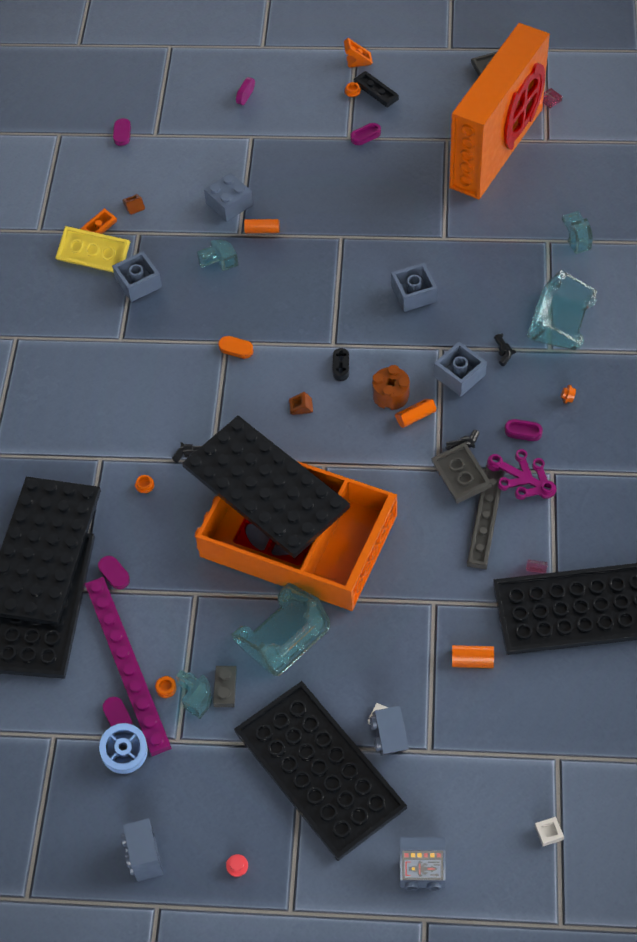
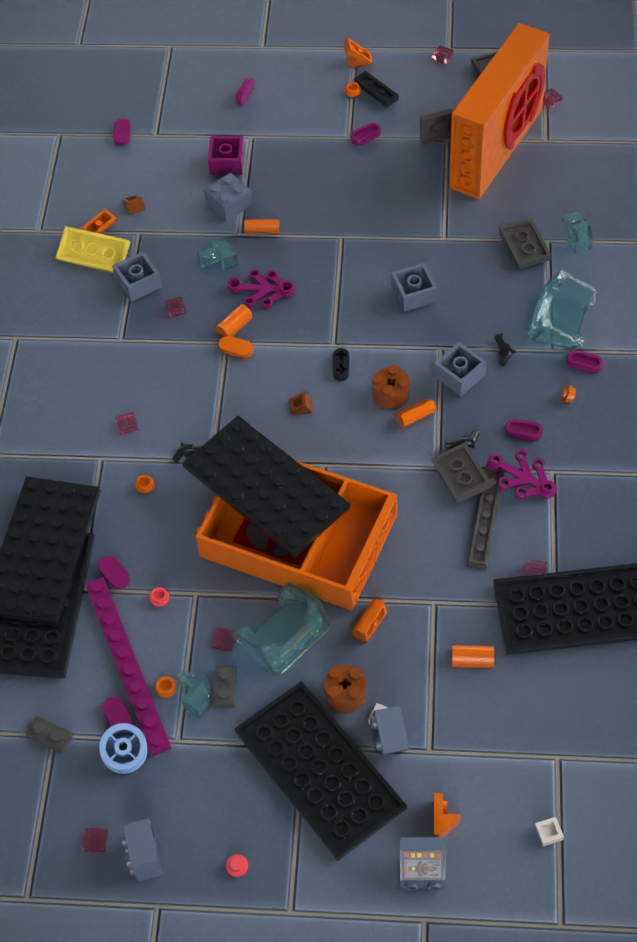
(49, 734): none -> dark grey plate
(95, 840): none -> clear pink tile
(126, 423): none -> clear pink tile
(159, 597): none -> coral plate
(175, 307): none -> clear pink tile
(222, 639): none -> clear pink tile
(226, 155): none -> magenta brick
(234, 321): none -> orange brick
(283, 288): none -> magenta plant
(345, 688): none -> dark orange brick
(369, 620): none -> orange brick
(435, 126): none -> dark grey plate
(442, 821): none -> orange slope
(443, 54): none -> clear pink tile
(525, 243): none -> dark grey plate
(584, 361): none -> magenta tile

